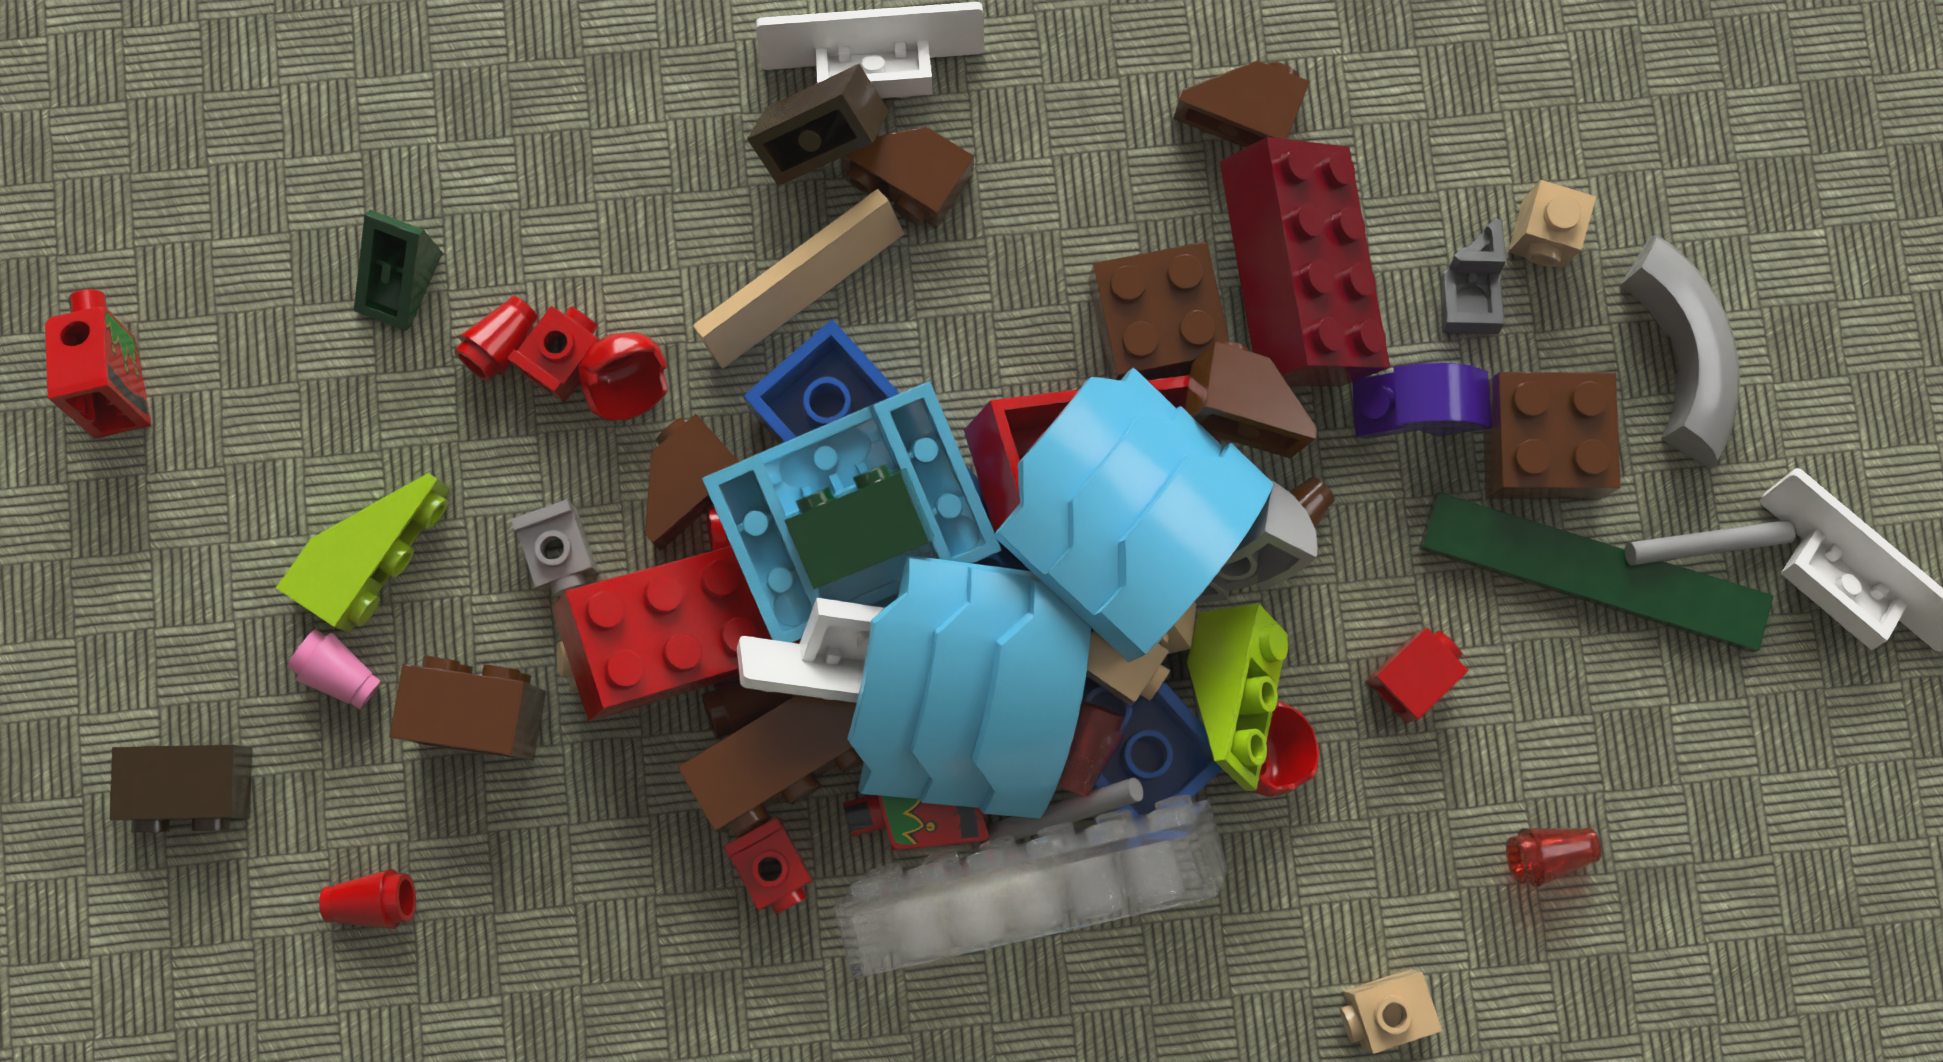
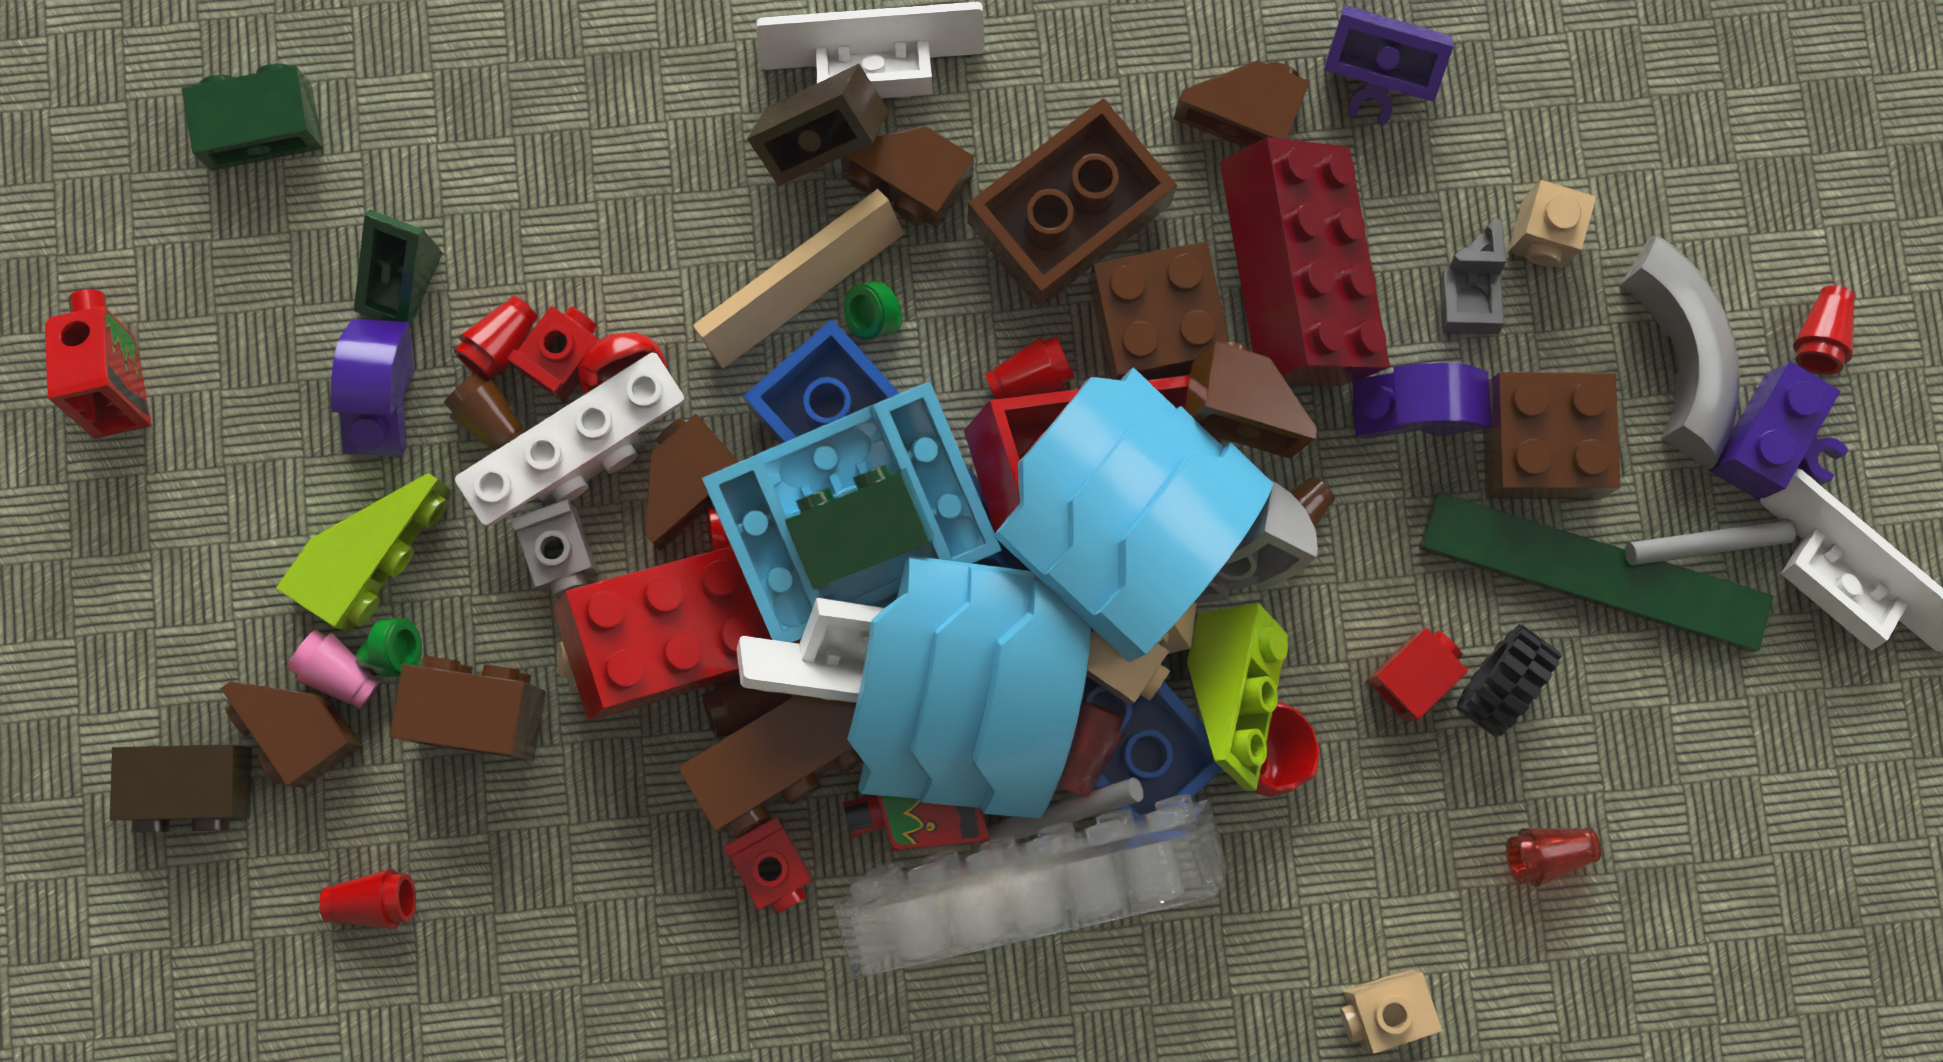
(251, 116): none -> dark green brick
(296, 730): none -> reddish brown slope
(368, 386): none -> dark purple brick
(389, 646): none -> green tile
(484, 412): none -> reddish brown cone
(573, 443): none -> white bracket
(872, 310): none -> green tile
(1031, 371): none -> red cone
(1070, 202): none -> reddish brown brick
(1387, 57): none -> dark purple brick
(1508, 681): none -> black tyre
(1780, 433): none -> dark purple brick
(1827, 334): none -> red cone

